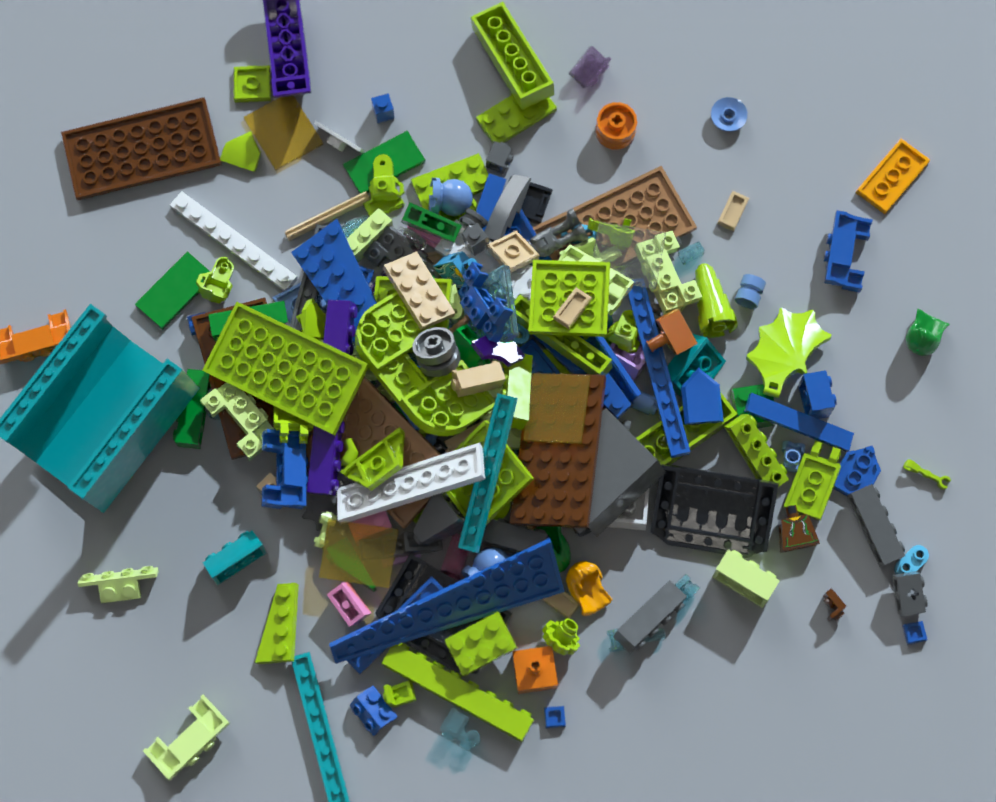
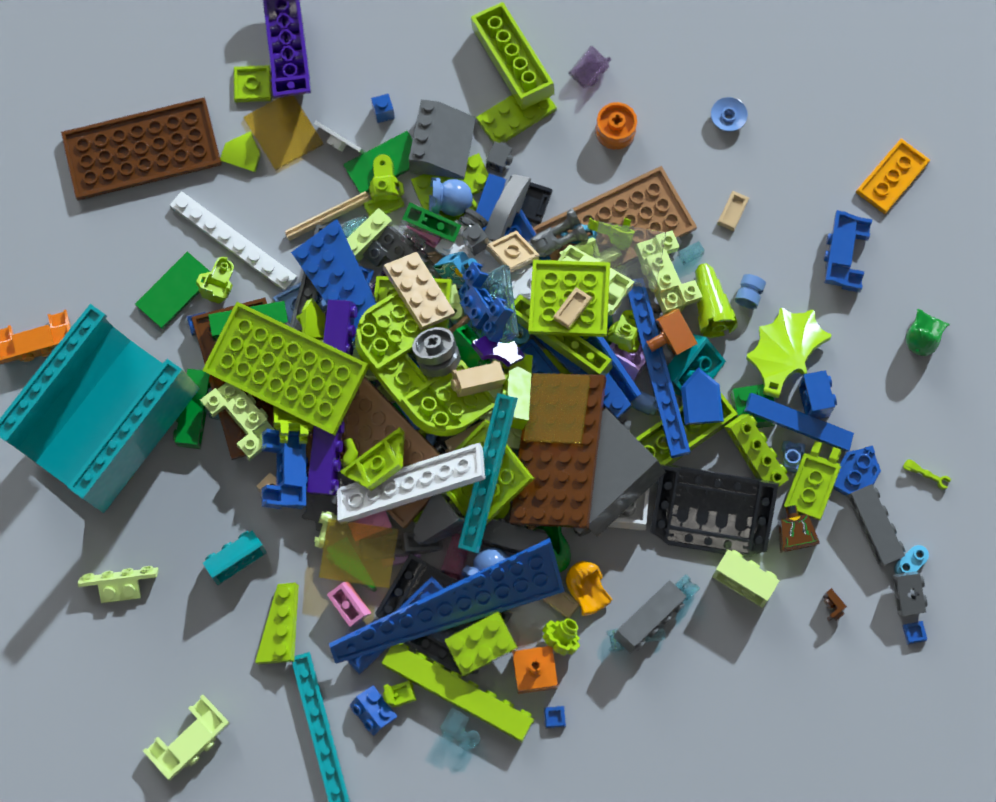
(441, 140): none -> dark grey slope

